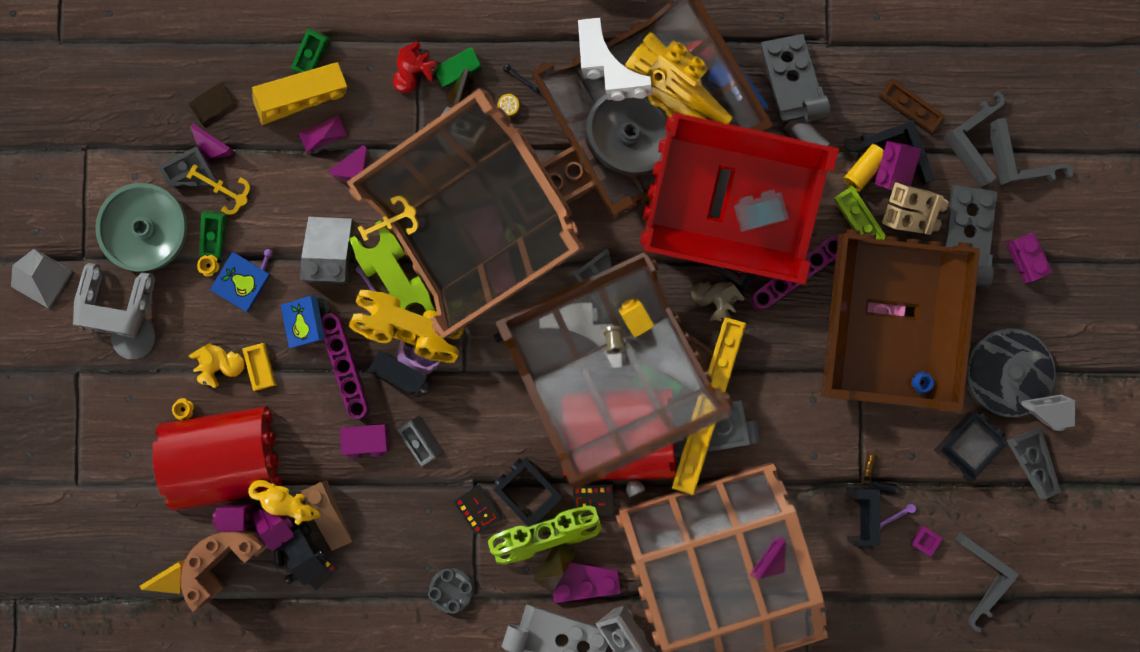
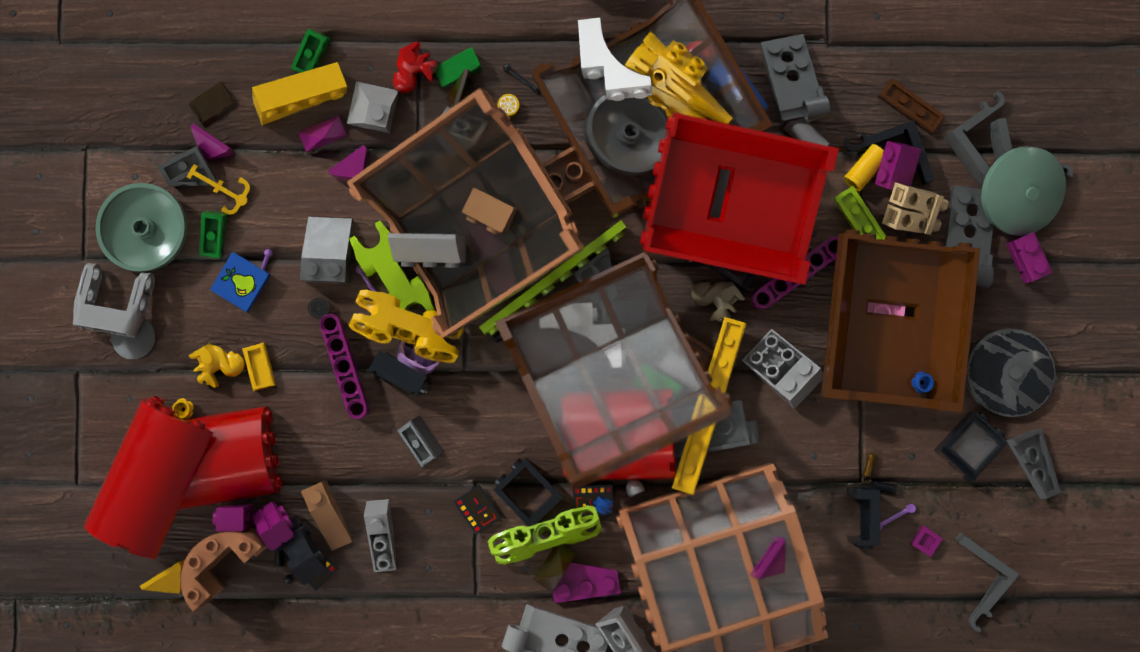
(39, 277): light grey slope -> none
(148, 479): none -> red cylinder
(202, 265): yellow plate -> none
(279, 502): yellow animal -> none
(302, 321): blue tile -> none
(364, 439): magenta brick -> none
(373, 107): none -> light grey slope
(380, 535): none -> light grey slope
(409, 211): yellow piece -> none
(428, 249): none -> light grey slope
(450, 590): dark grey dish -> none
(490, 211): none -> medium nougat brick
(561, 273): none -> lime plate
(603, 505): none -> blue plate
(614, 340): dark tan bush -> none
(635, 317): yellow brick -> none
(761, 211): clear light blue brick -> none
(783, 368): none -> light grey slope
(1023, 190): none -> sand green dish
(1053, 411): light grey slope -> none

